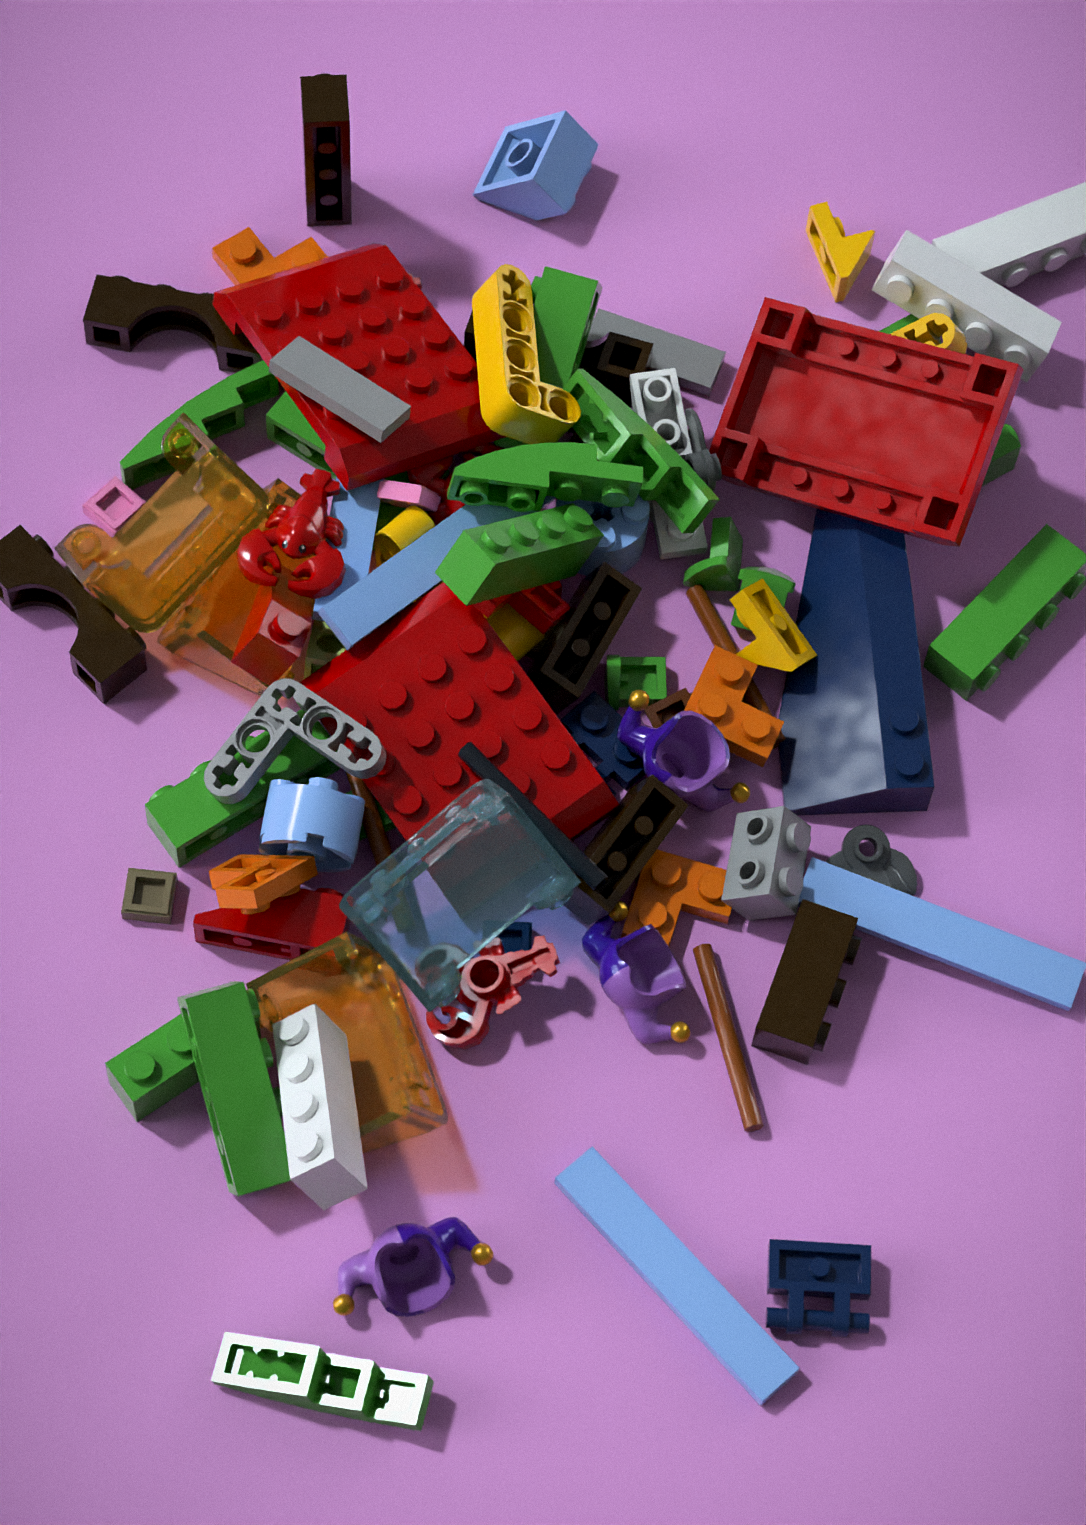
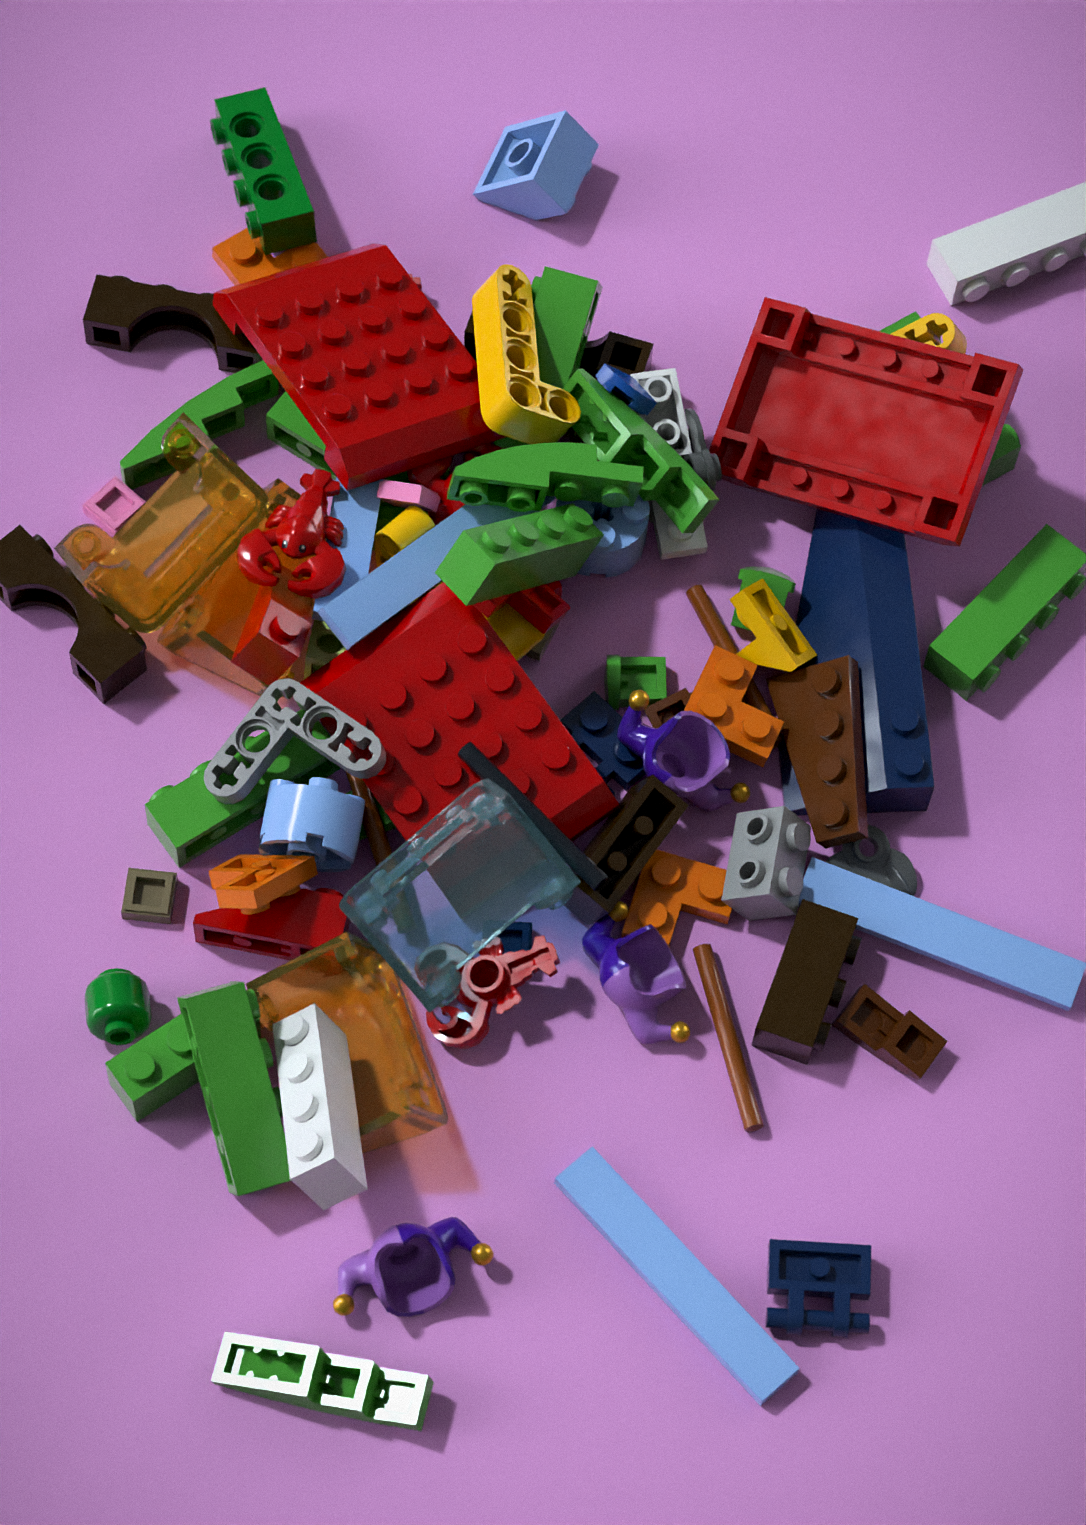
(117, 1006): none -> green head
(263, 171): none -> green brick
(326, 149): dark brown brick -> none
(339, 389): light grey tile -> none
(582, 636): dark brown brick -> none
(626, 385): none -> blue tile
(694, 362): light grey tile -> none
(723, 567): bright green tile -> none
(826, 746): none -> reddish brown wing
(837, 255): yellow slope -> none
(888, 1034): none -> reddish brown slope
(990, 317): white brick -> none

